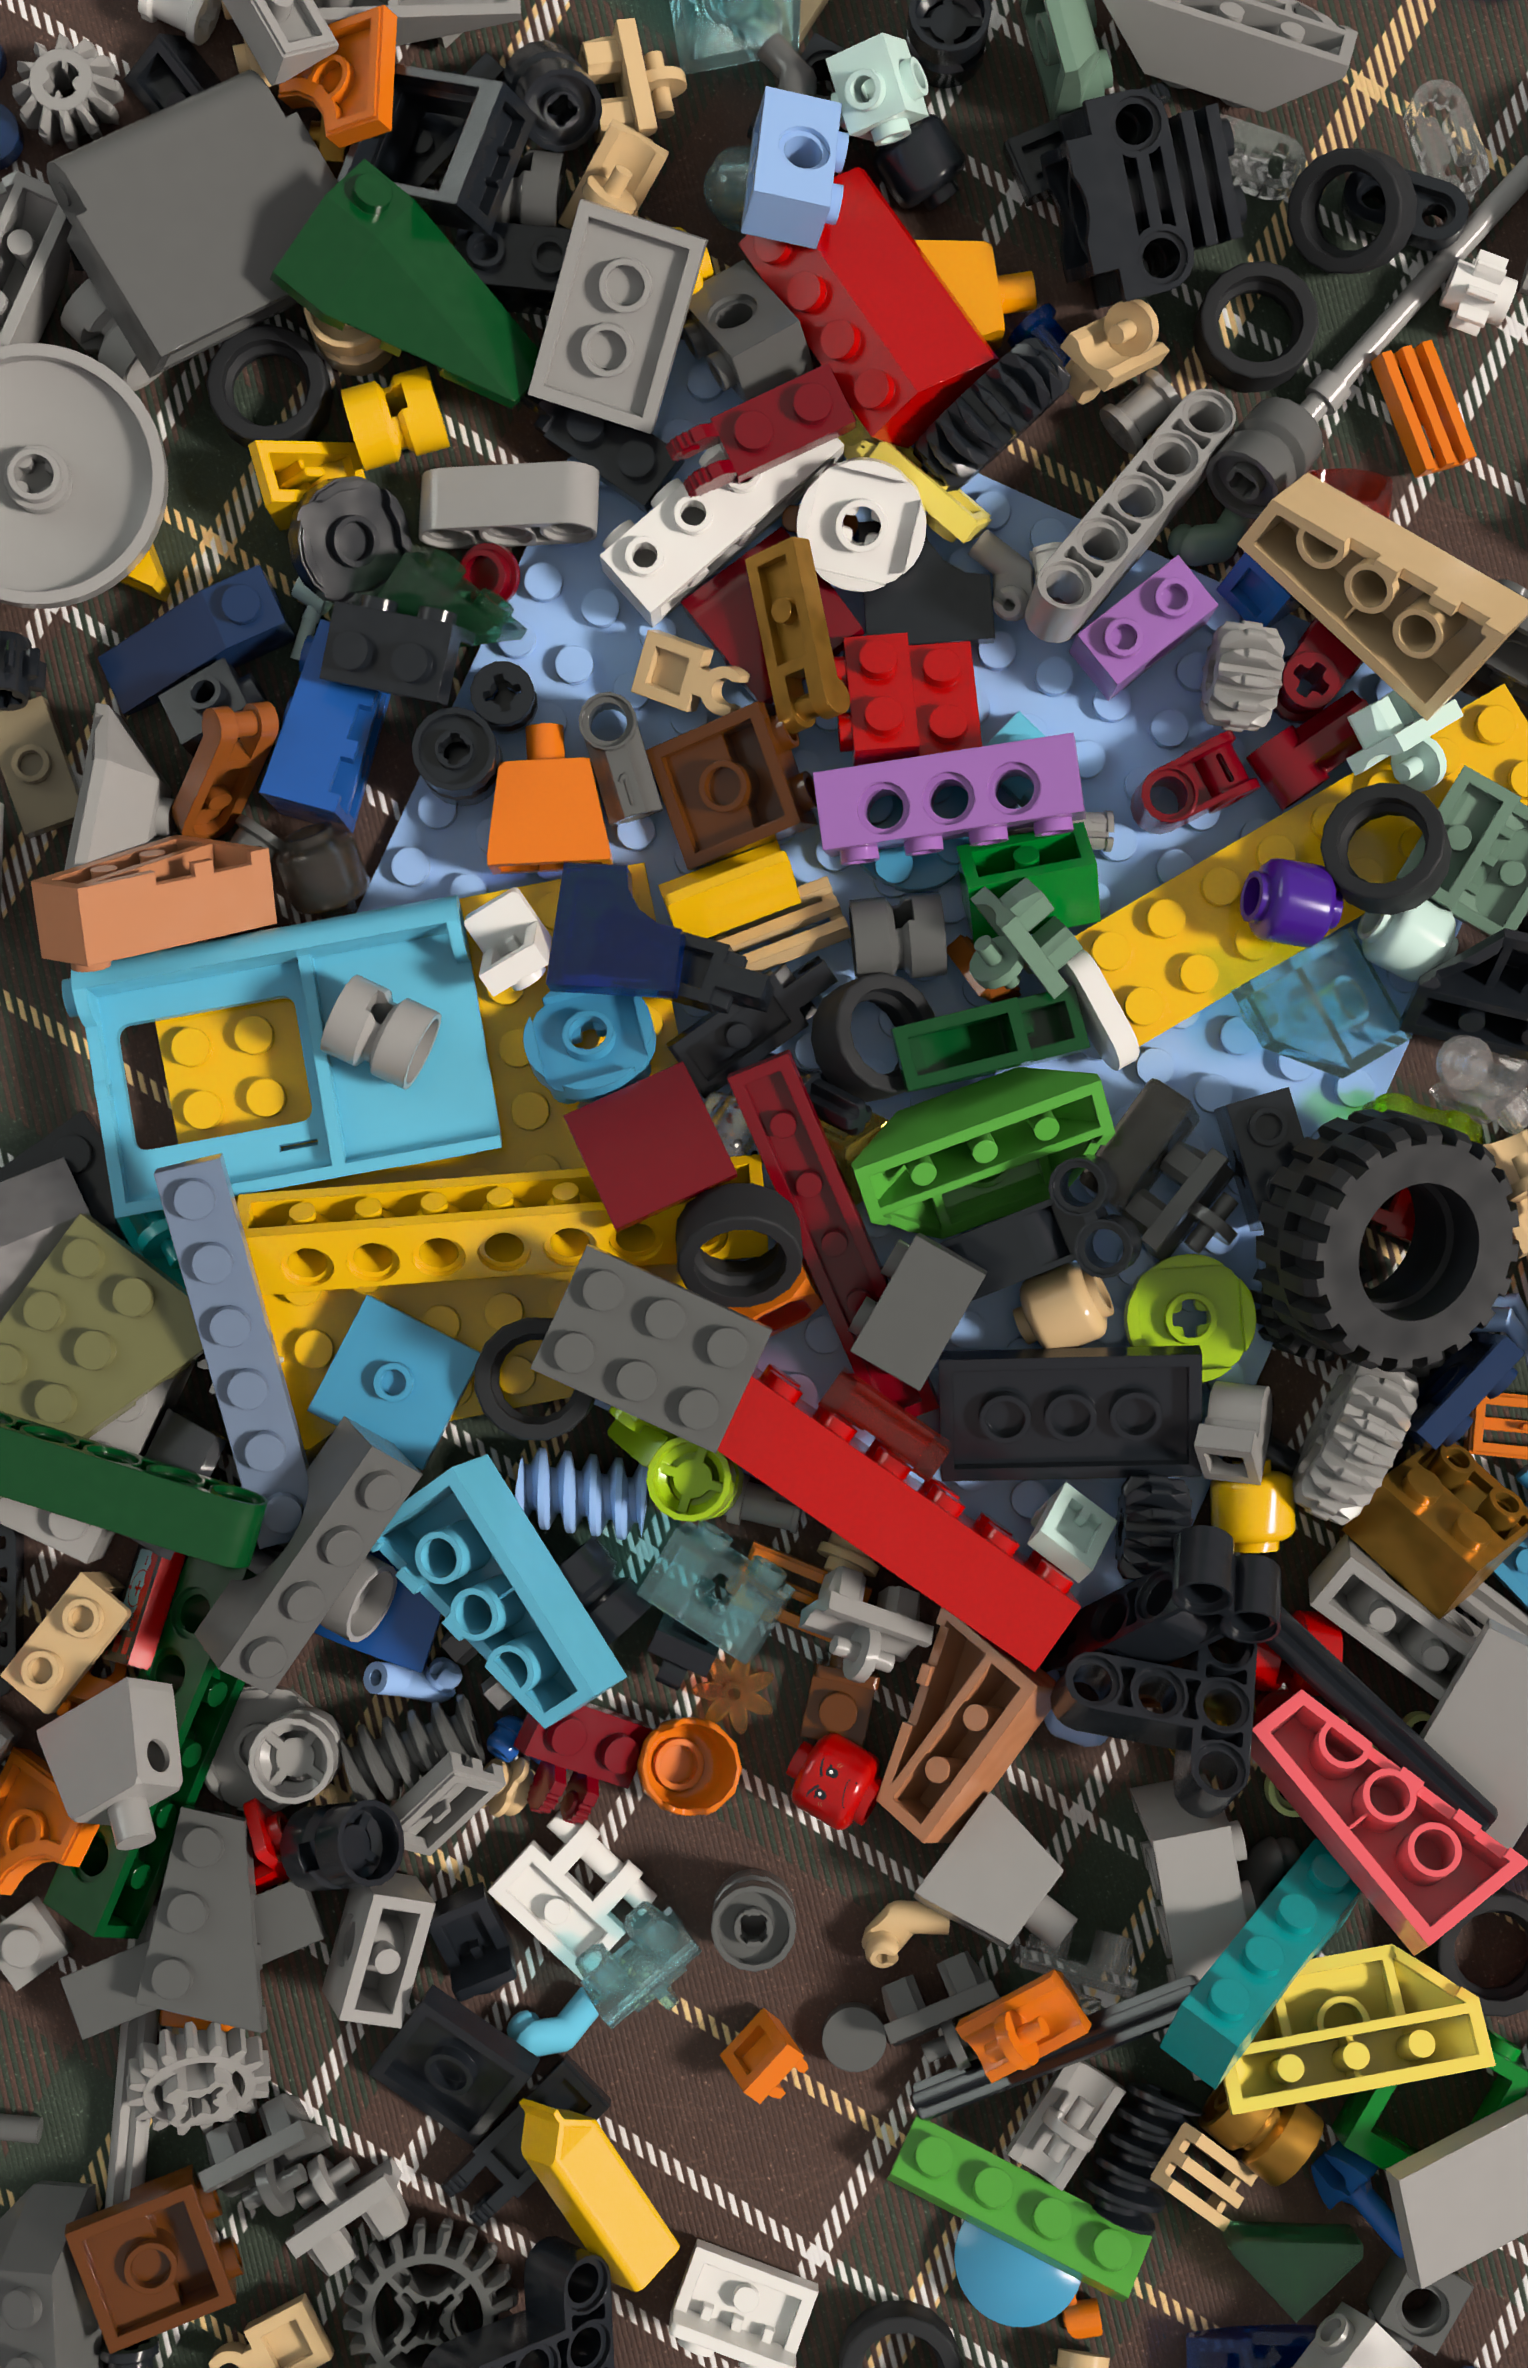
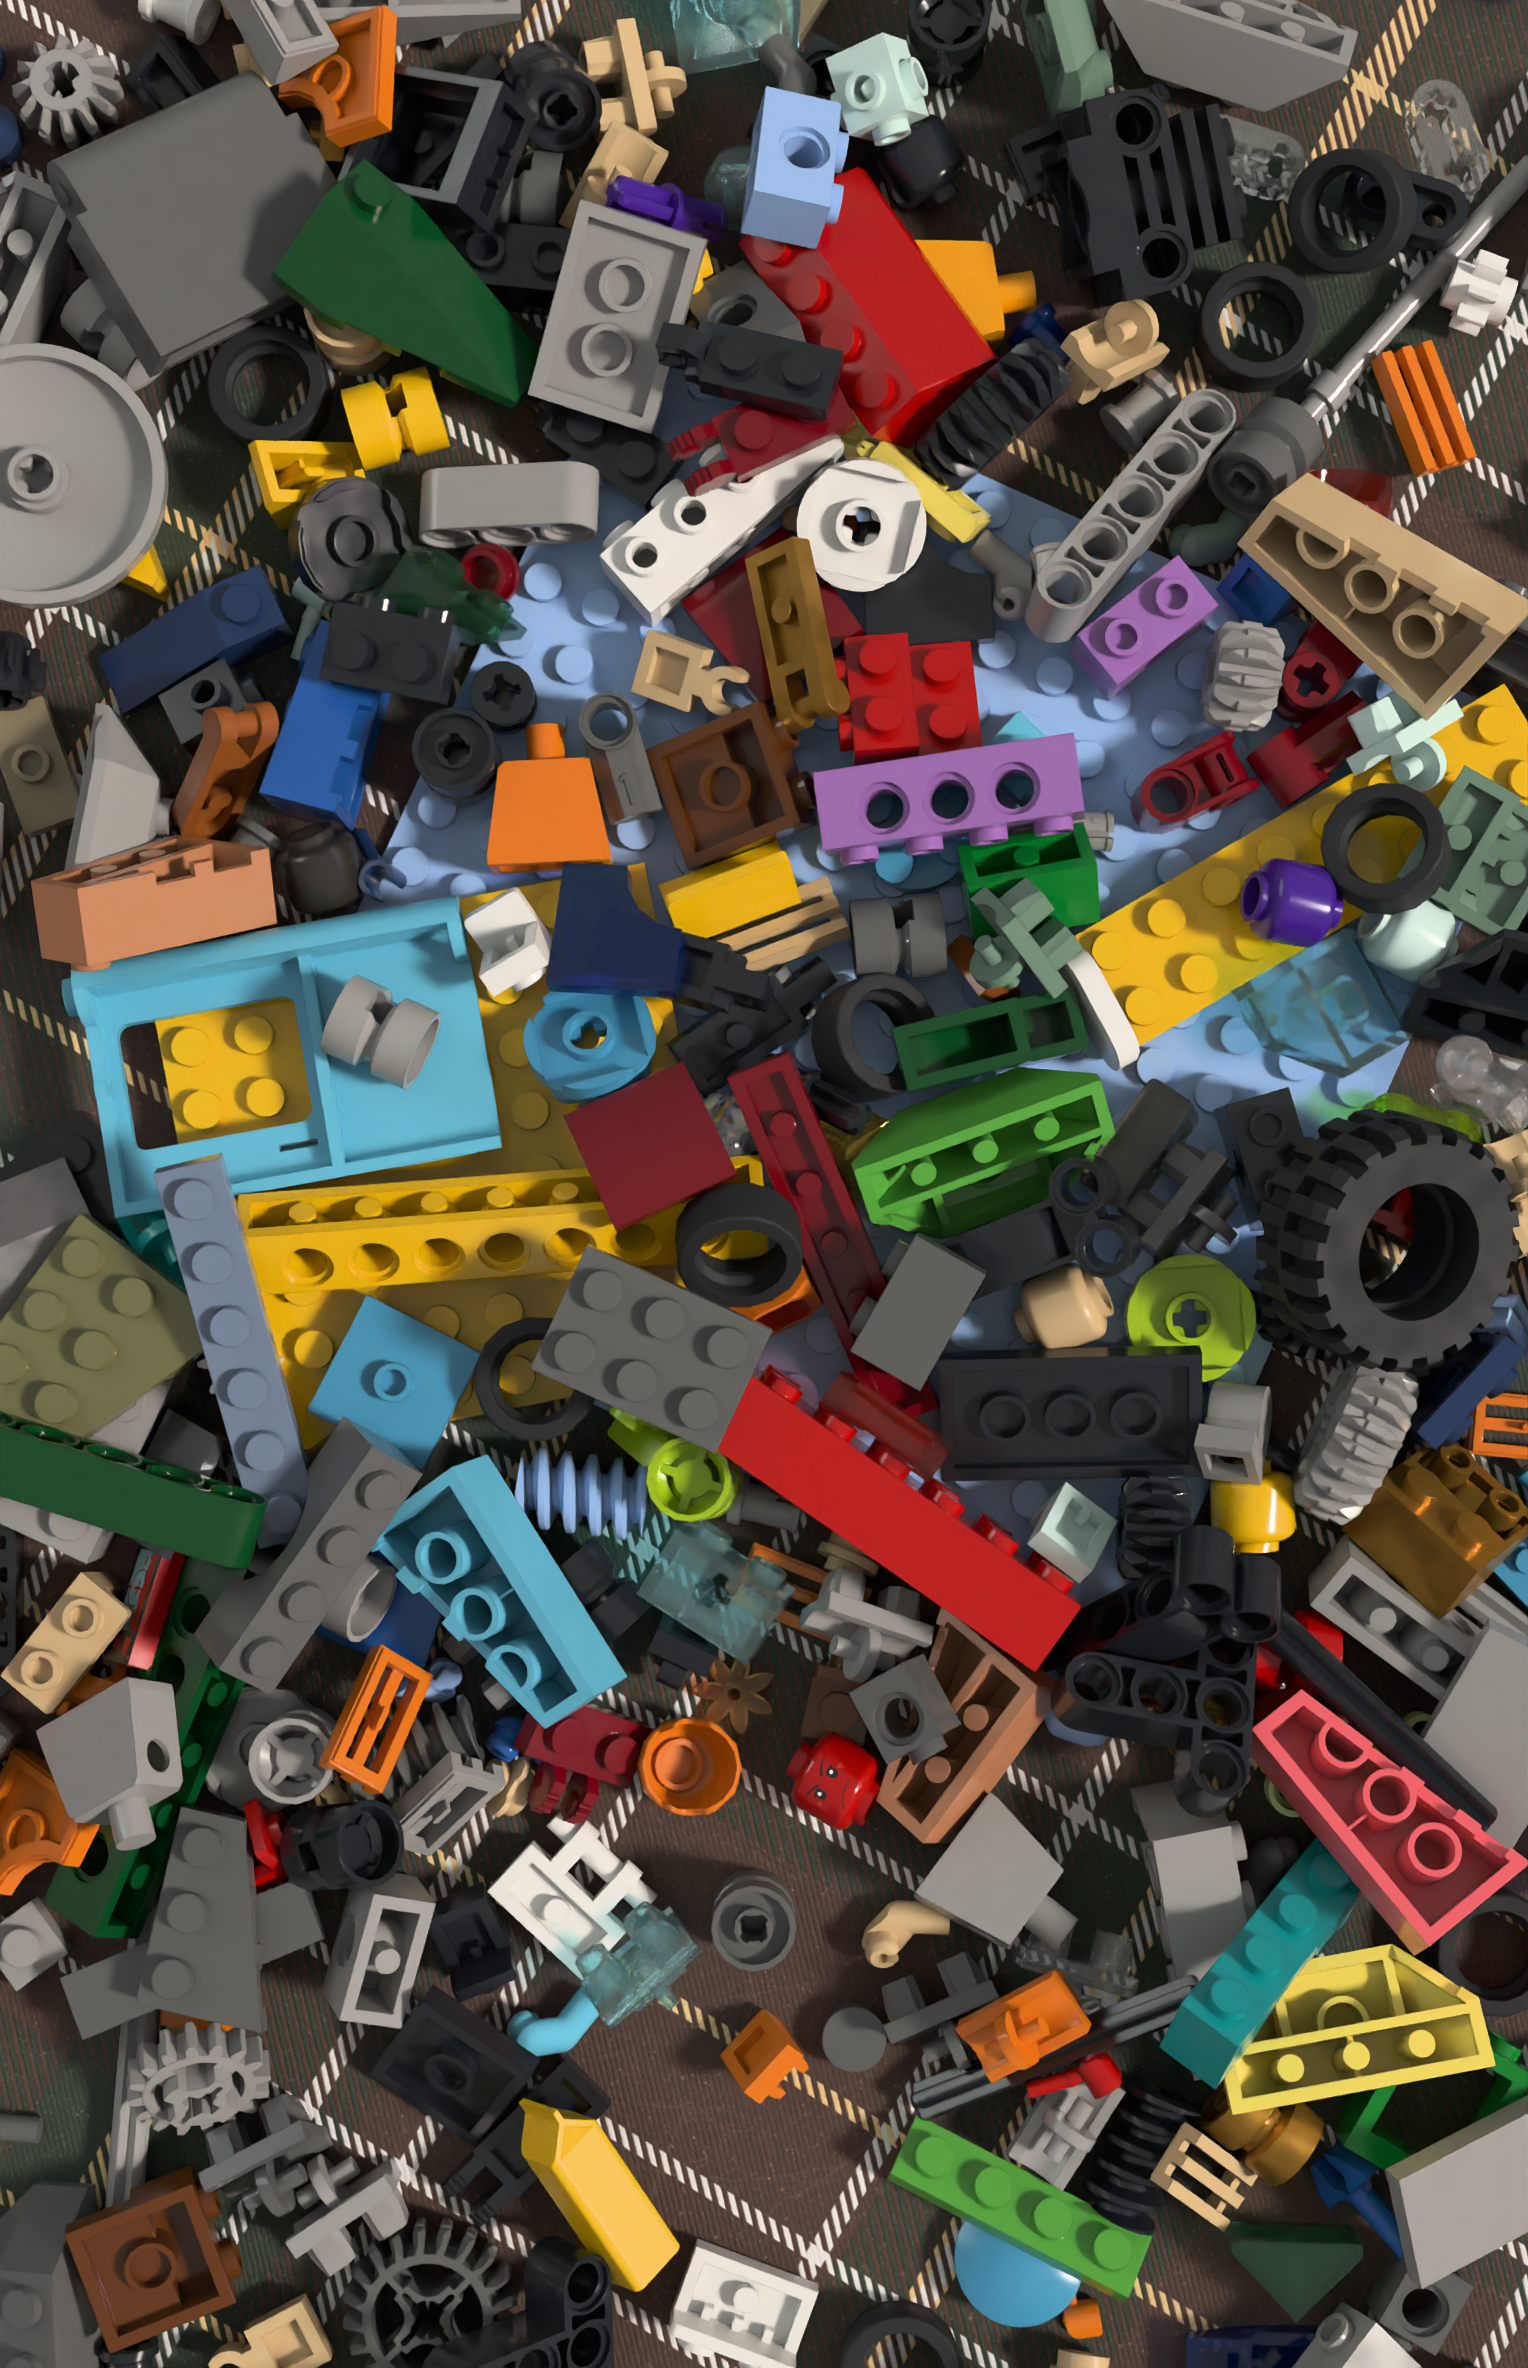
(355, 1707): none -> orange tile
(375, 867): none -> dark blue hand
(667, 206): none -> dark purple axle
(754, 367): none -> black hinge
(879, 1704): none -> dark grey brick
(1097, 2072): none -> red hand

